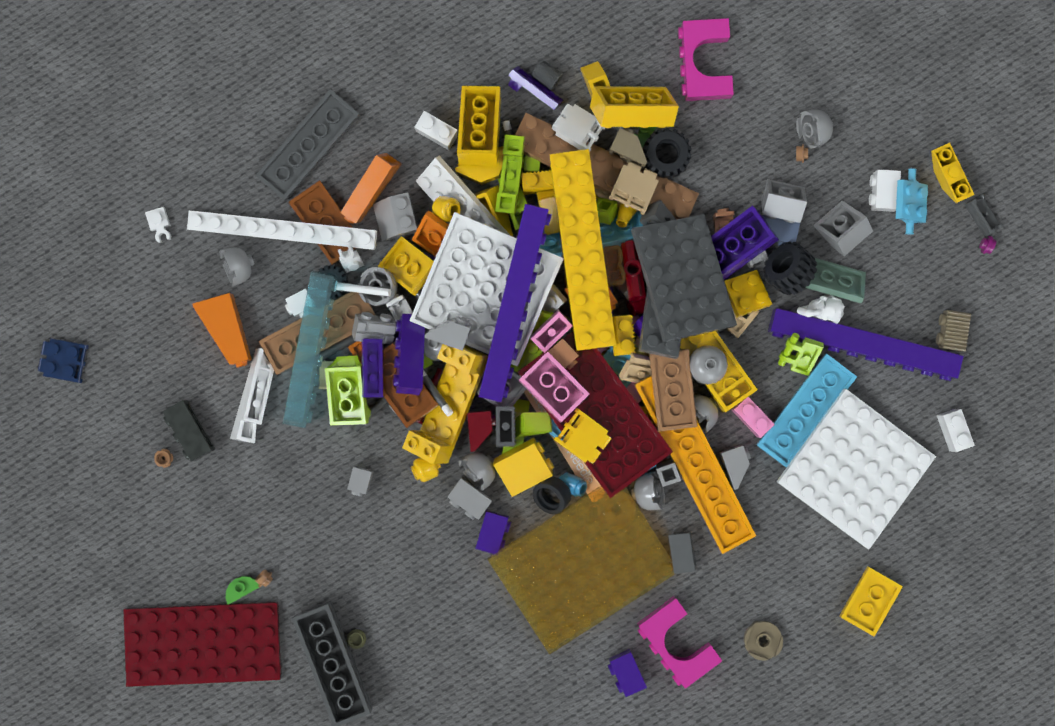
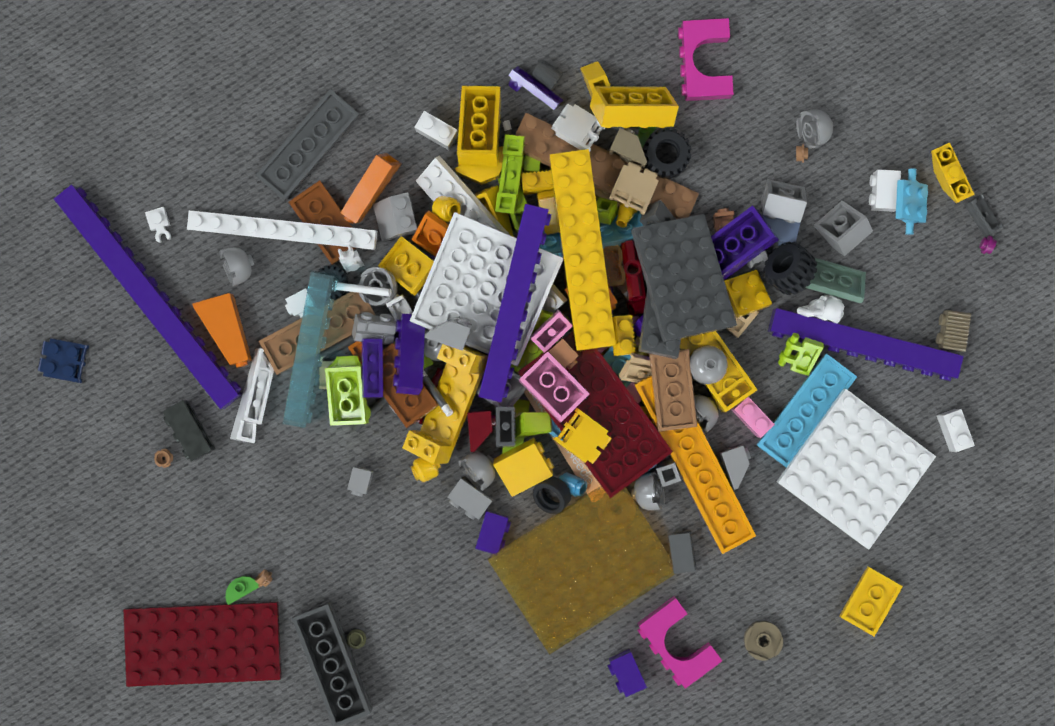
(148, 297): none -> dark purple brick

